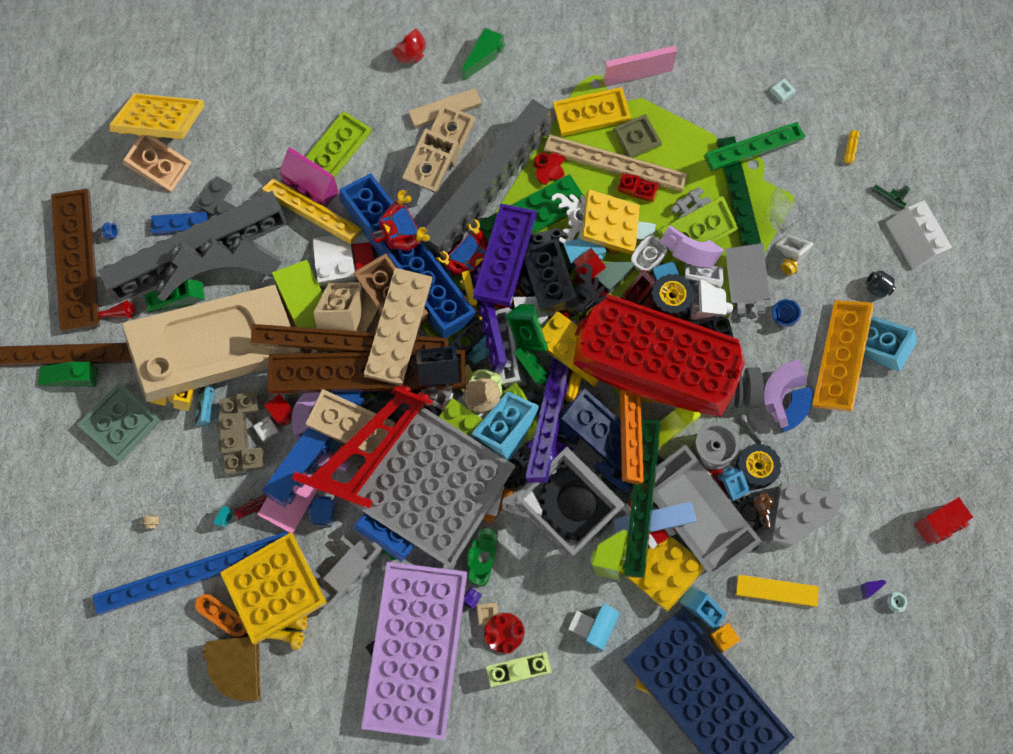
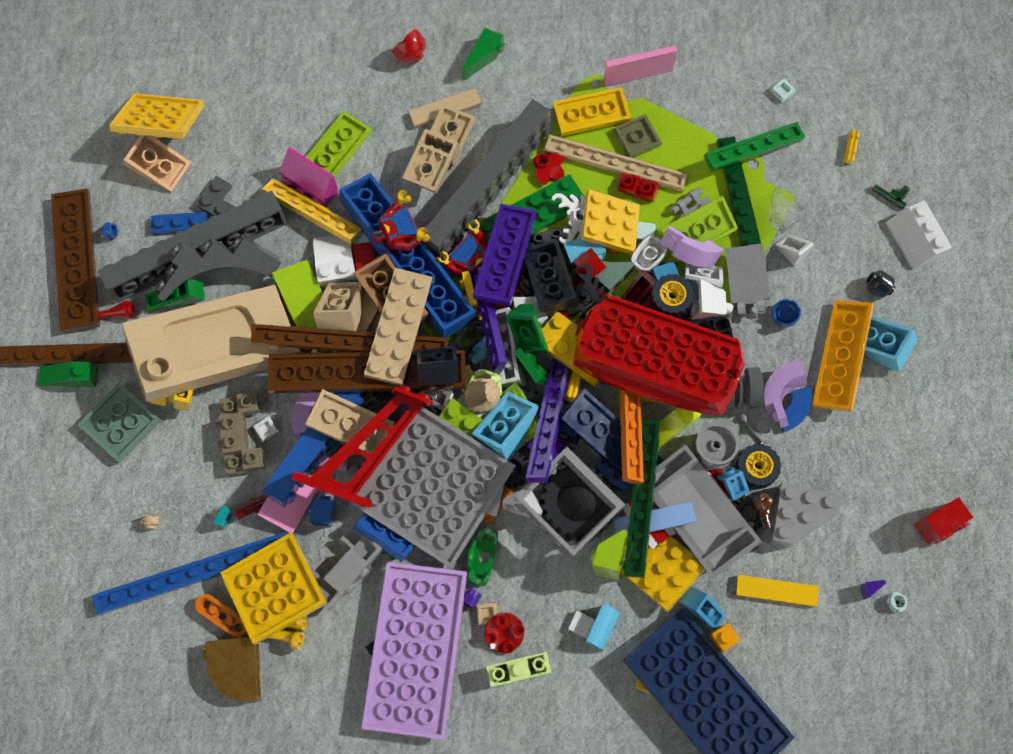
(204, 405): medium azure slope -> none
(280, 410): red brick -> none
(789, 266): yellow plate -> none

